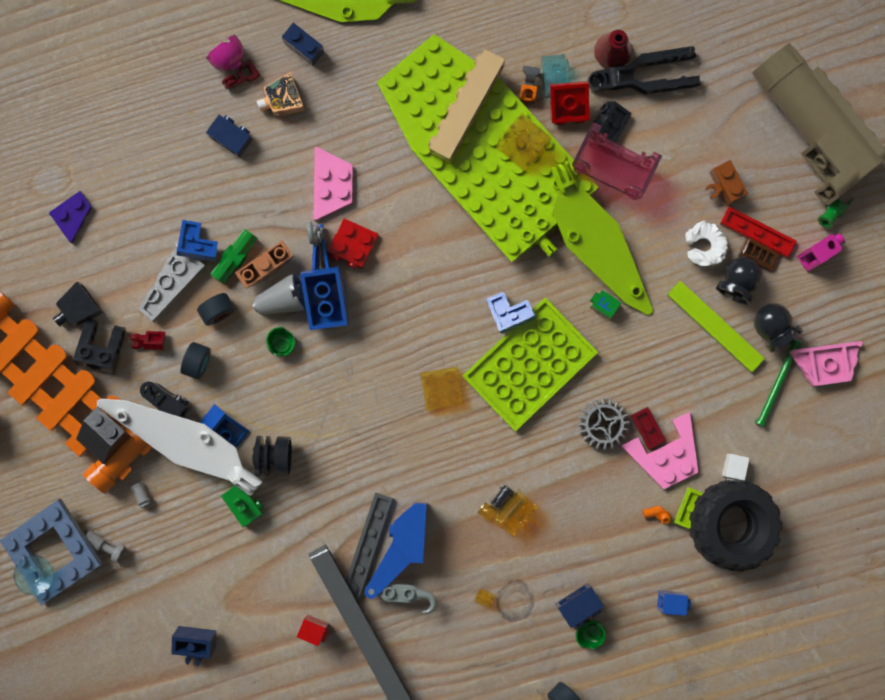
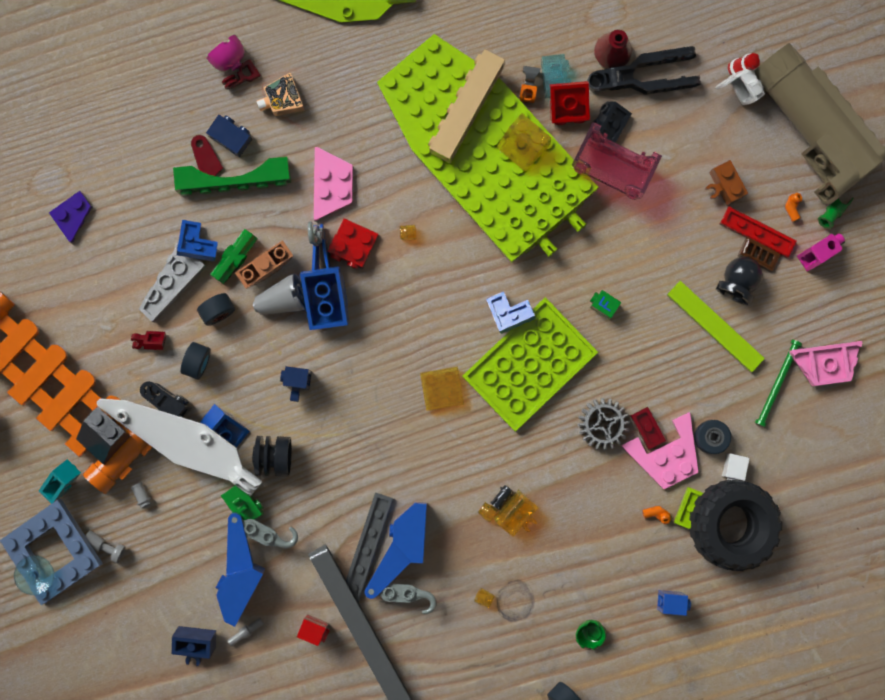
(59, 481): none -> teal brick
(76, 306): black torso -> none
(96, 357): black brick -> none
(205, 156): none -> dark red piece
(241, 571): none -> blue slope
(245, 632): none -> light grey bar
(272, 171): none -> green arch
(280, 342): green hair -> none
(296, 379): none -> dark blue brick
(303, 44): dark blue brick -> none
(408, 232): none -> clear yellow hose
(579, 606): dark blue brick -> none
(596, 239): lime wing -> none
(706, 437): none -> black wheel
(718, 244): white piece -> none
(744, 79): none -> white piece
(775, 324): black tile -> none
(791, 206): none -> orange arm

